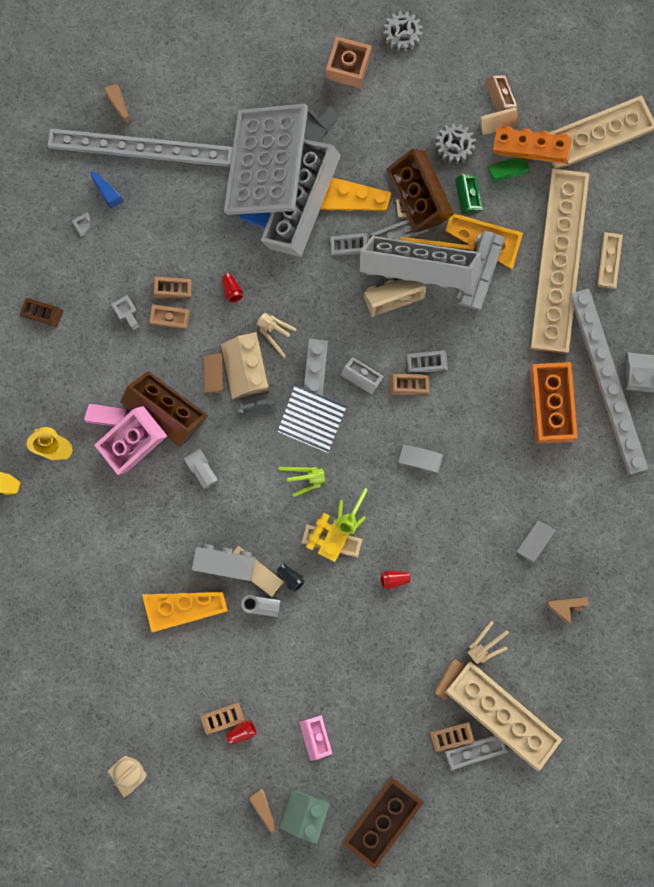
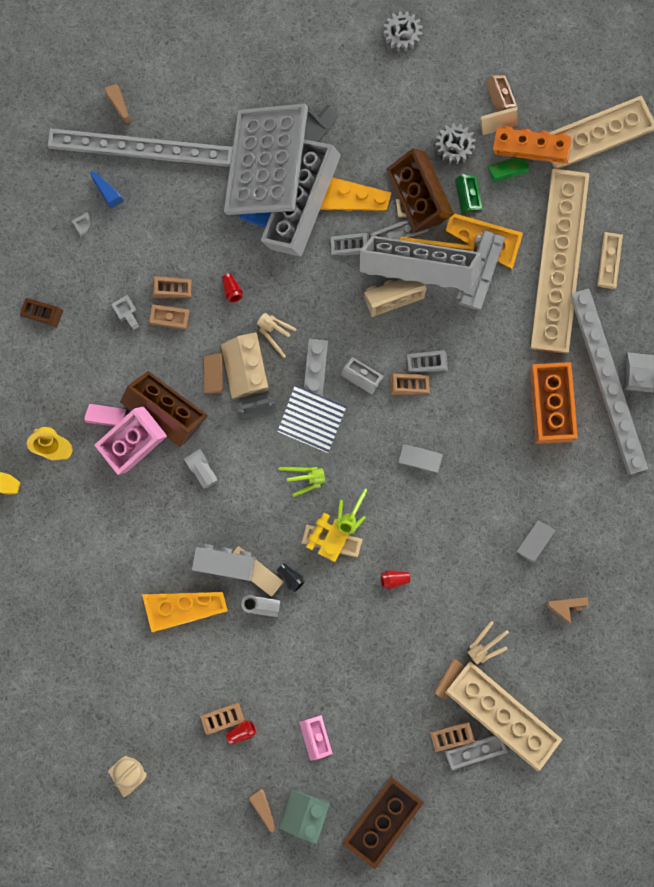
(348, 62): nougat brick -> none

